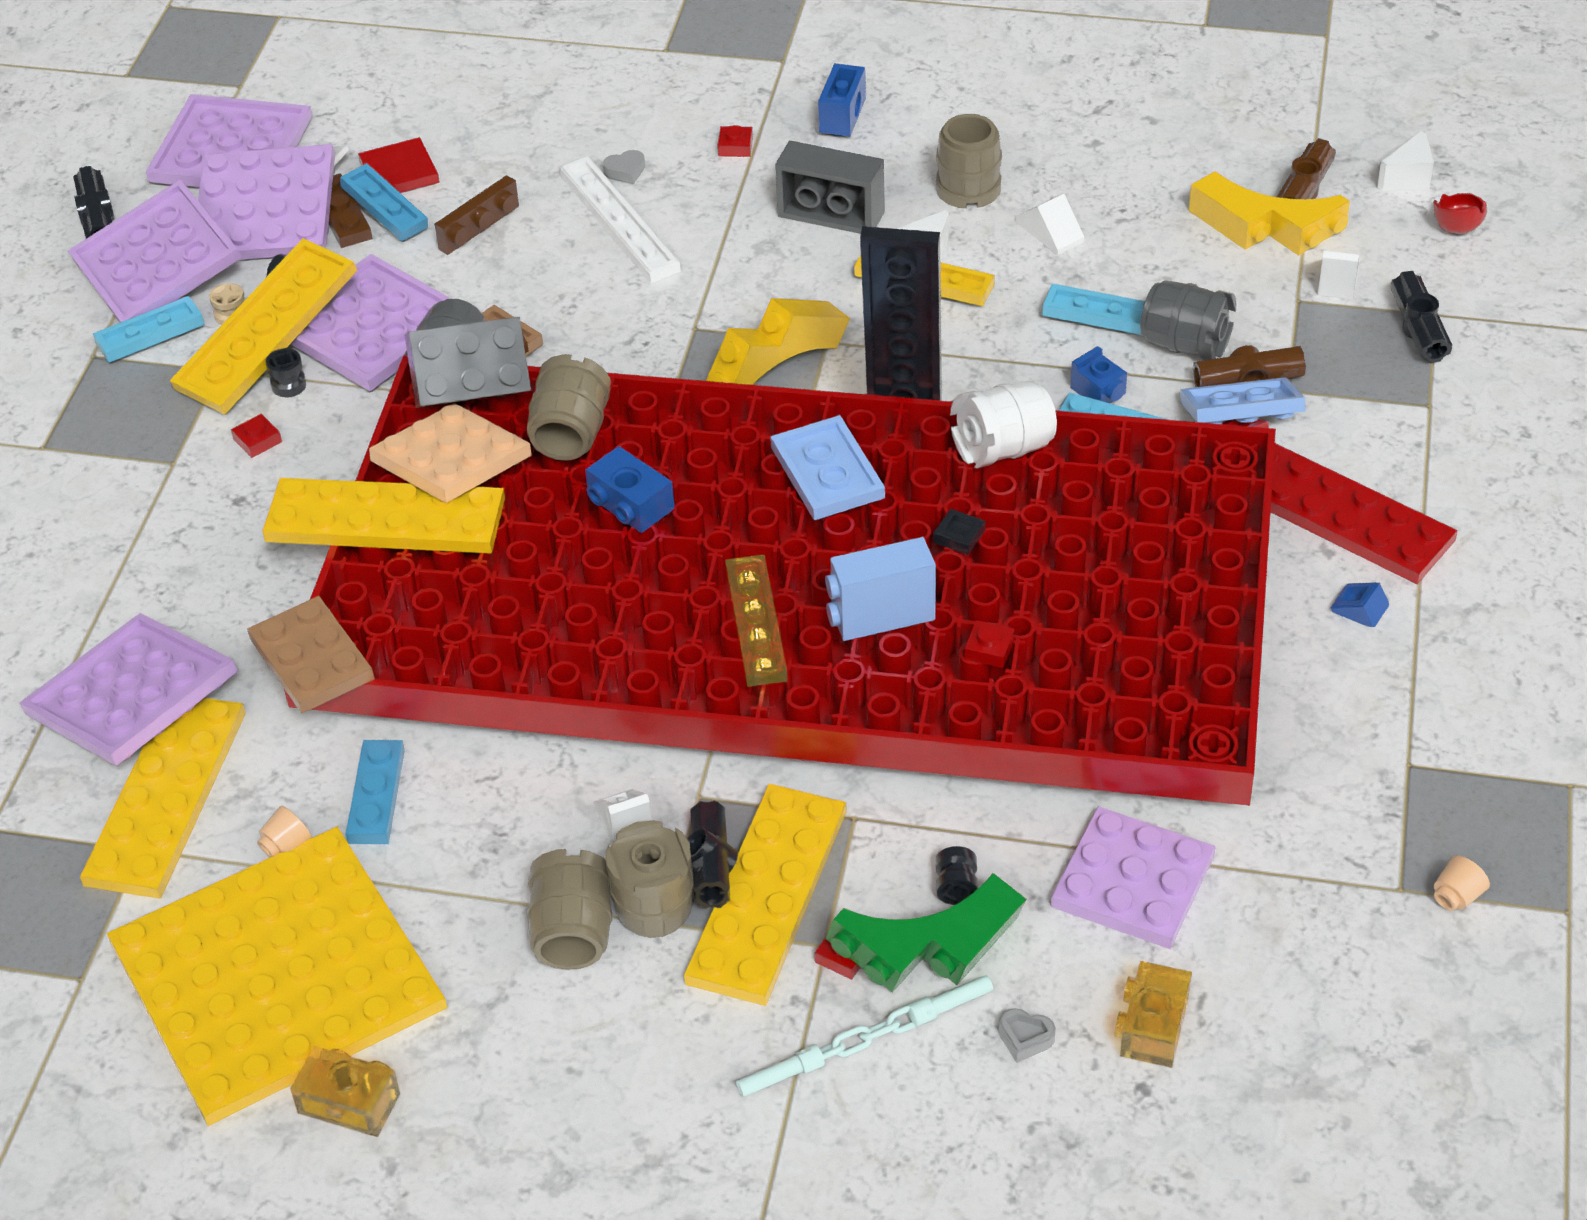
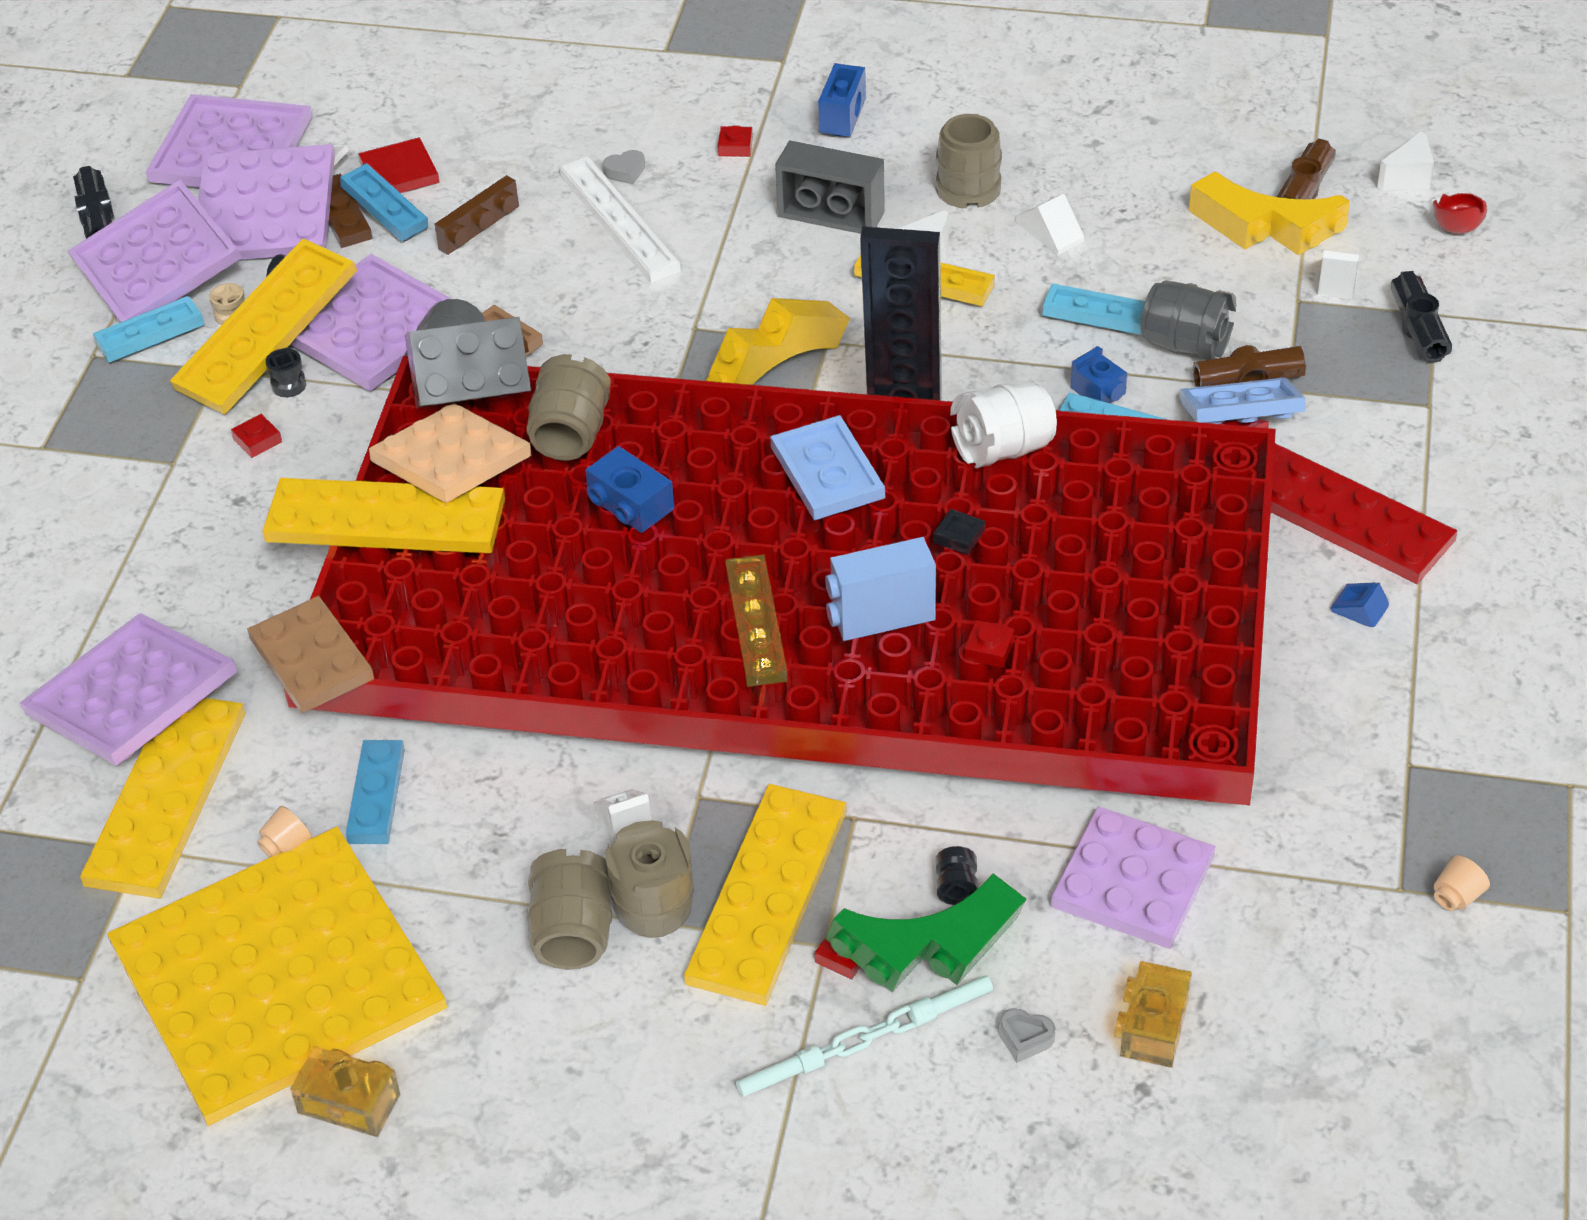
(710, 854): black piece -> none

